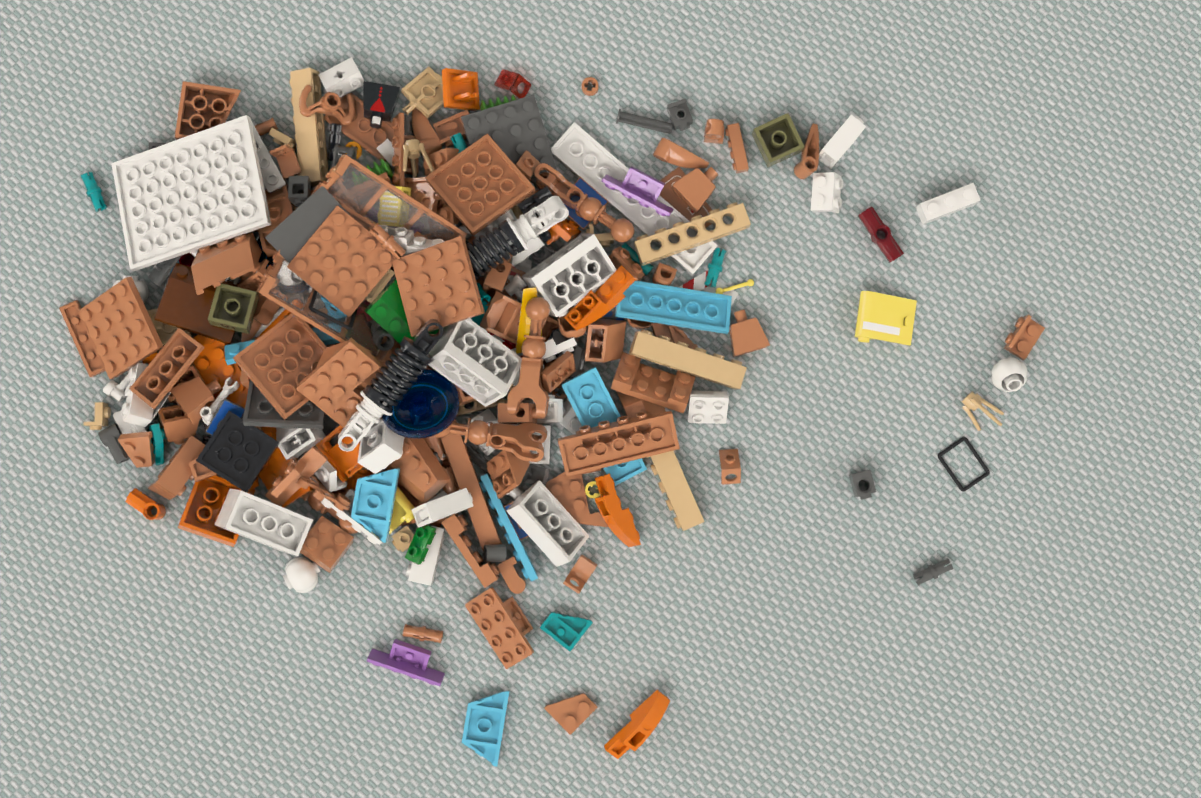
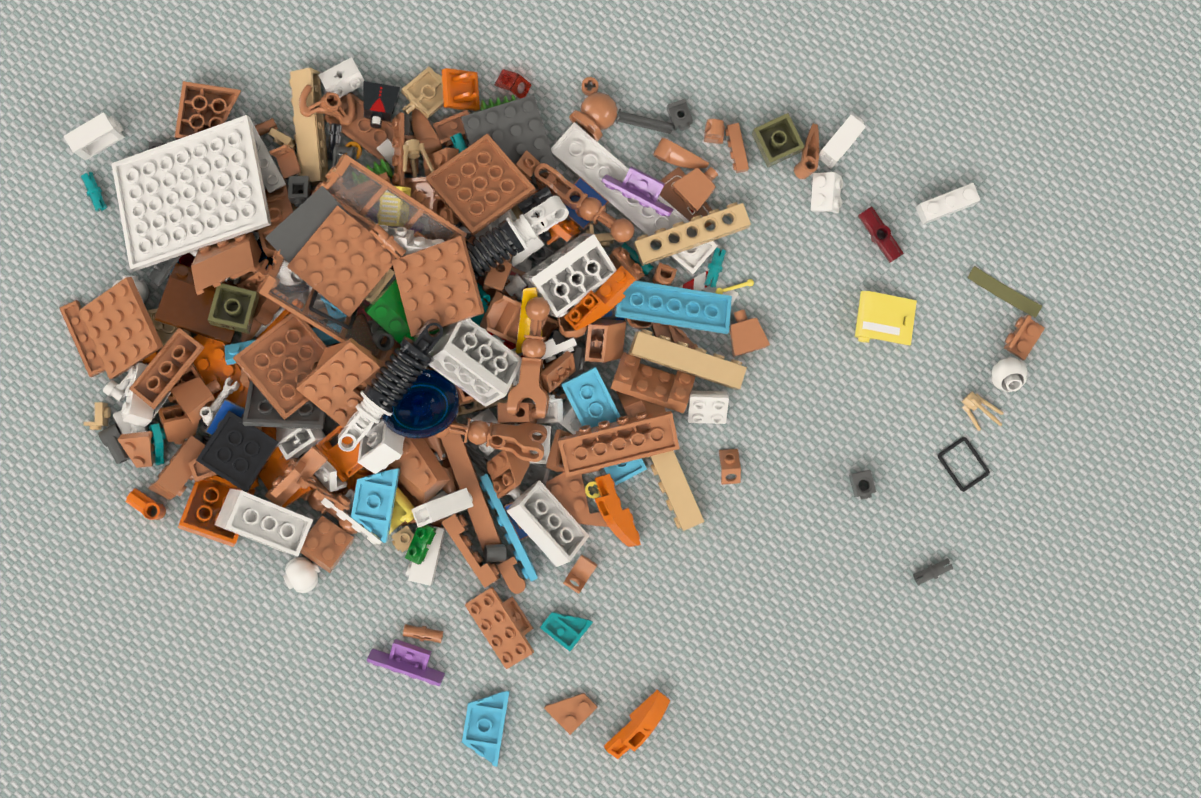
(94, 136): none -> white window
(554, 459): none -> nougat slope
(596, 114): none -> nougat tile
(1004, 292): none -> olive sticker

